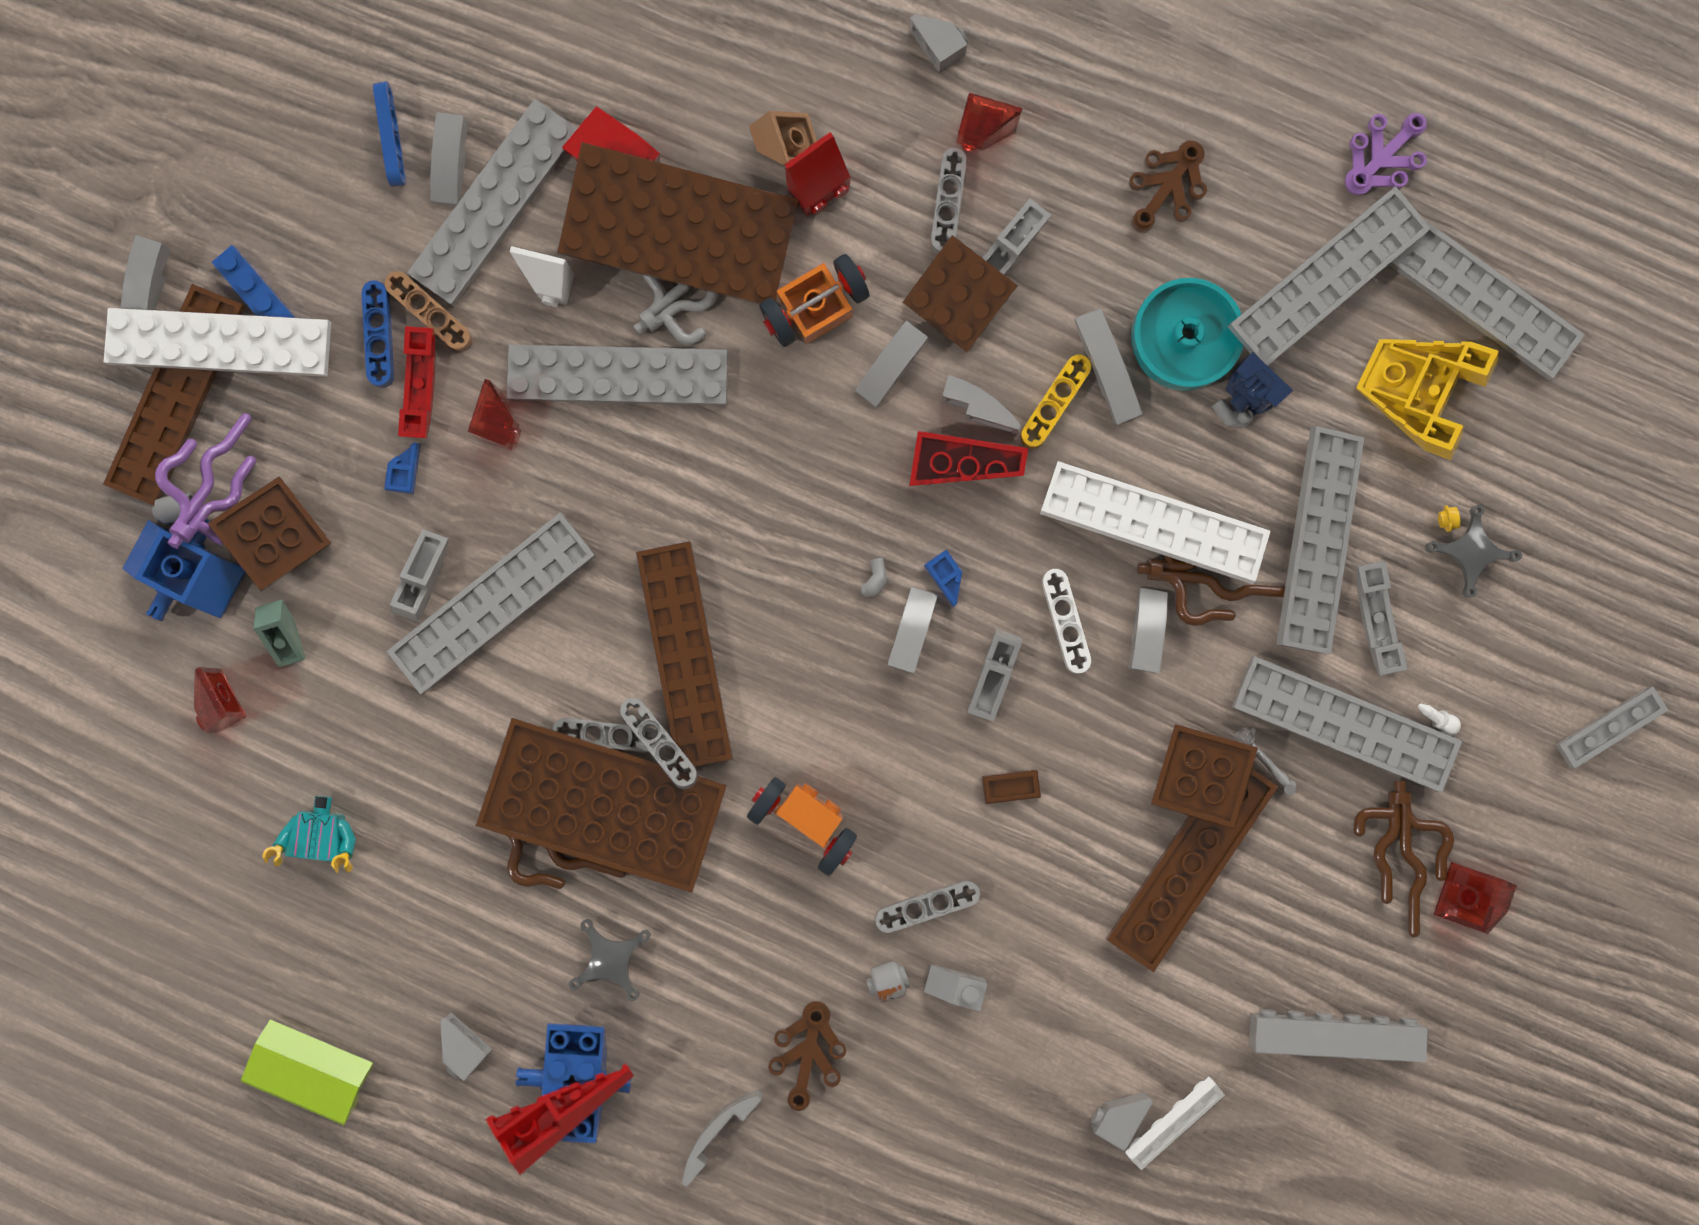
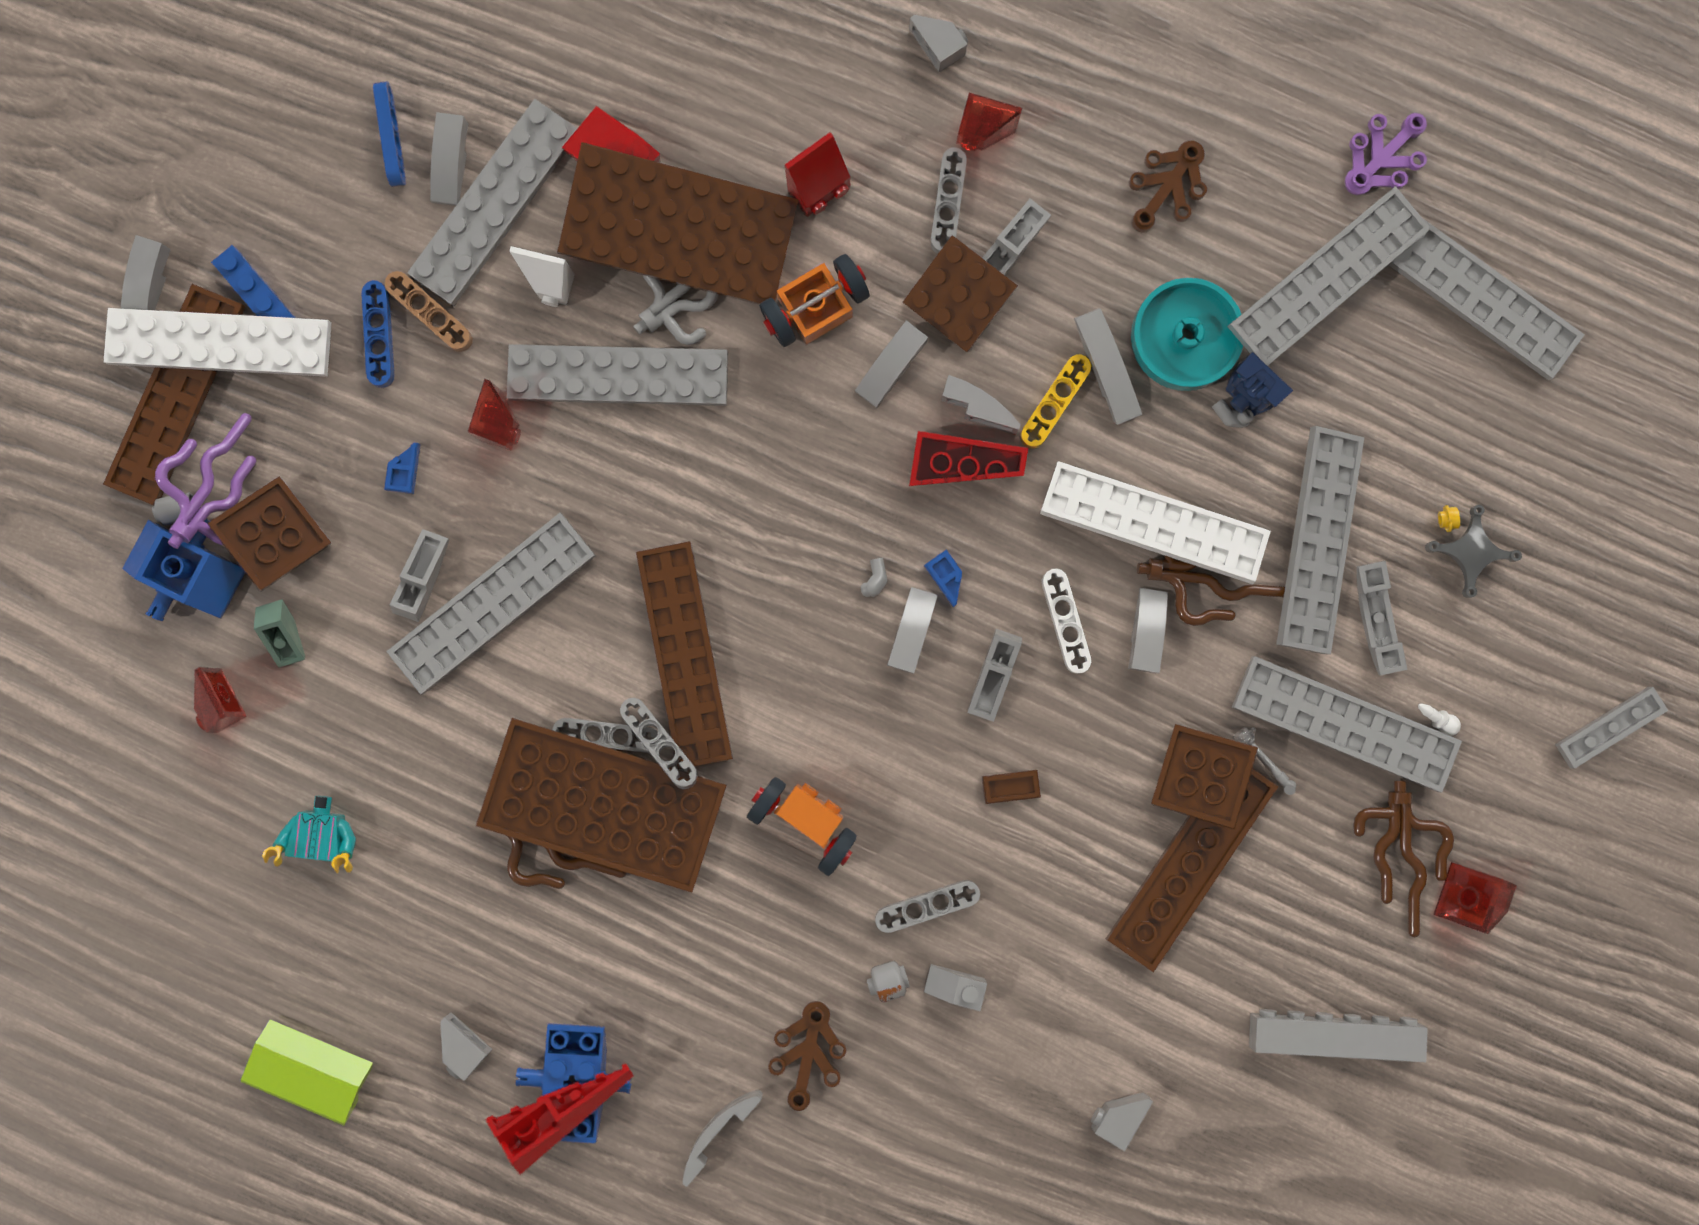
(419, 382): red slope -> none
(610, 959): dark grey piece -> none
(782, 135): medium nougat slope -> none
(1173, 1124): white plate -> none
(1415, 381): yellow wedge -> none

